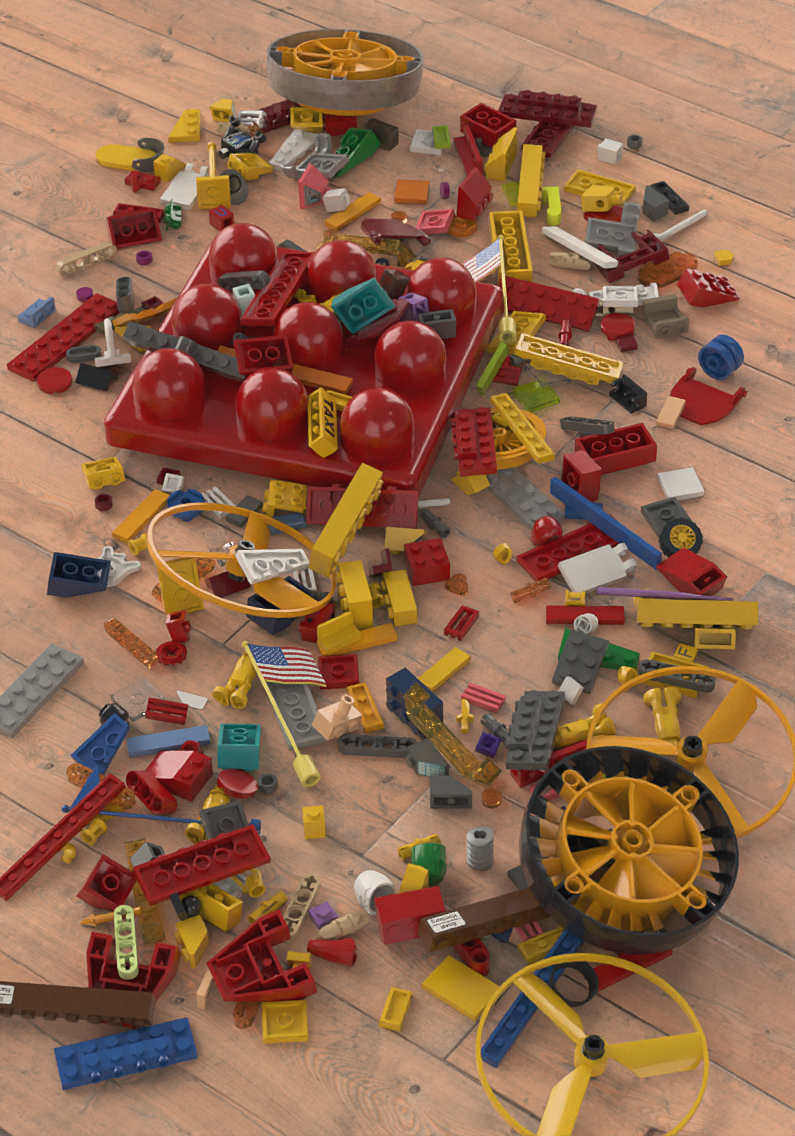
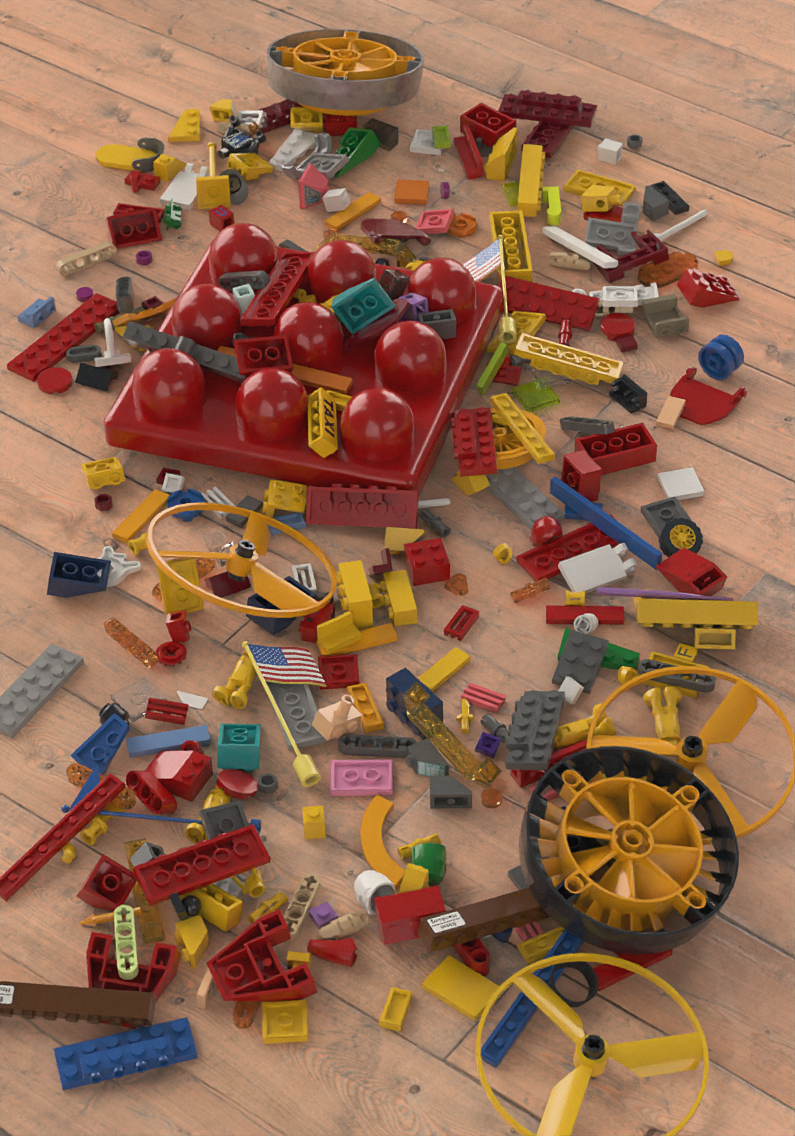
(270, 563): white wing -> none
(345, 520): yellow brick -> none
(361, 777): none -> bright pink tile
(372, 843): none -> light orange tile
(473, 196): red slope -> none
(480, 848): light grey piece -> none

